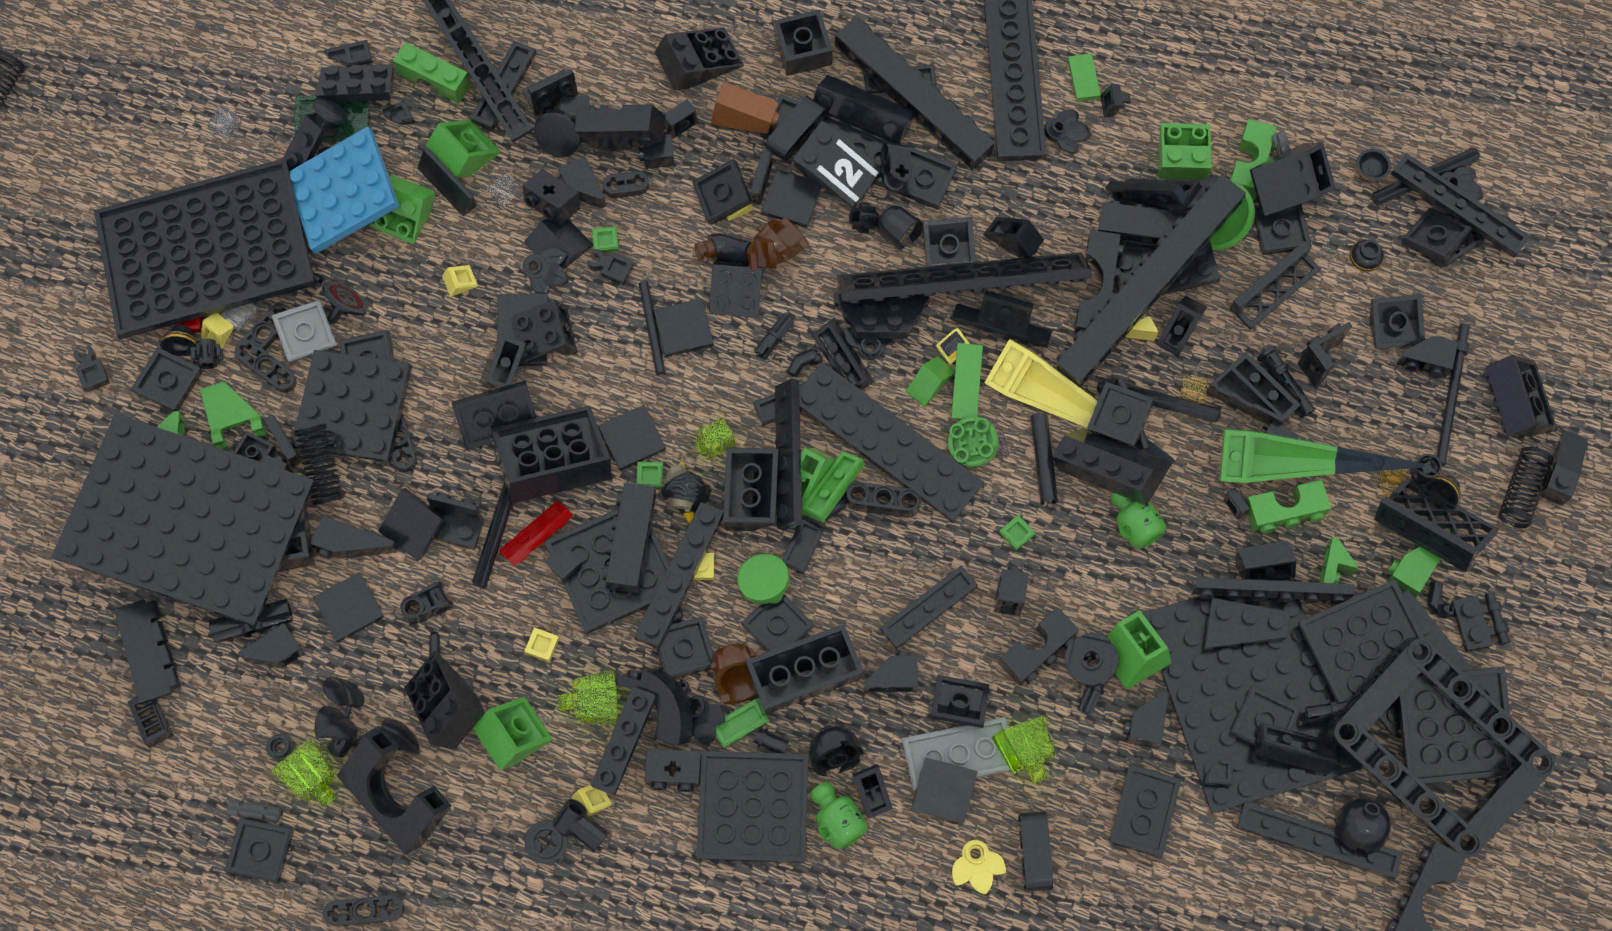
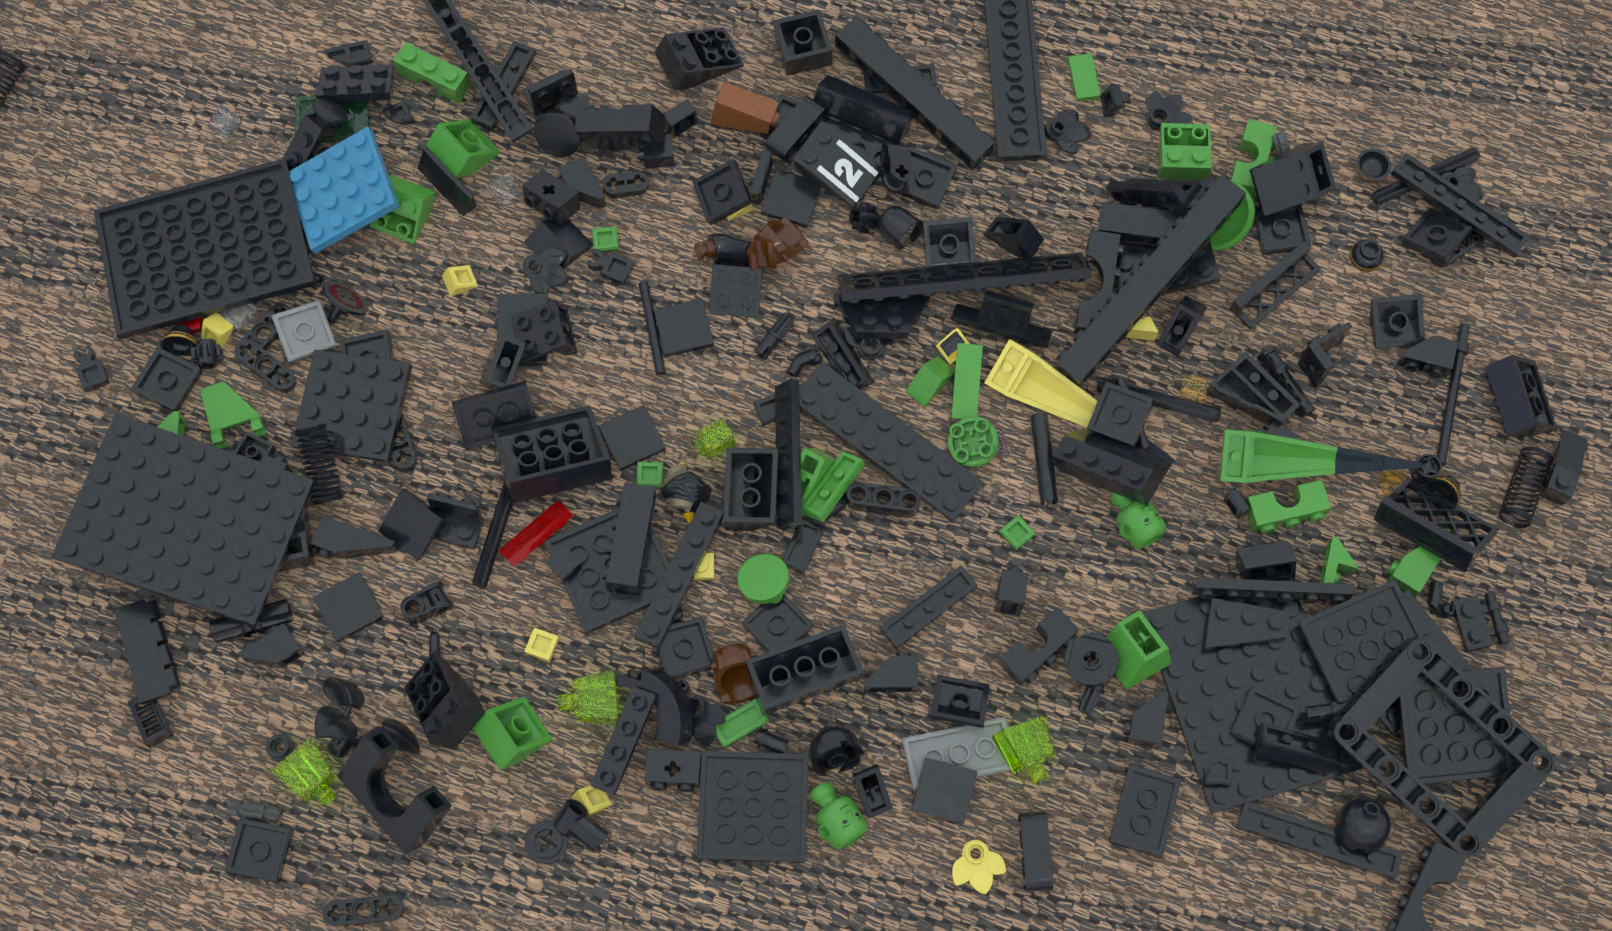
(283, 440): black tile -> none
(1168, 109): none -> black plate

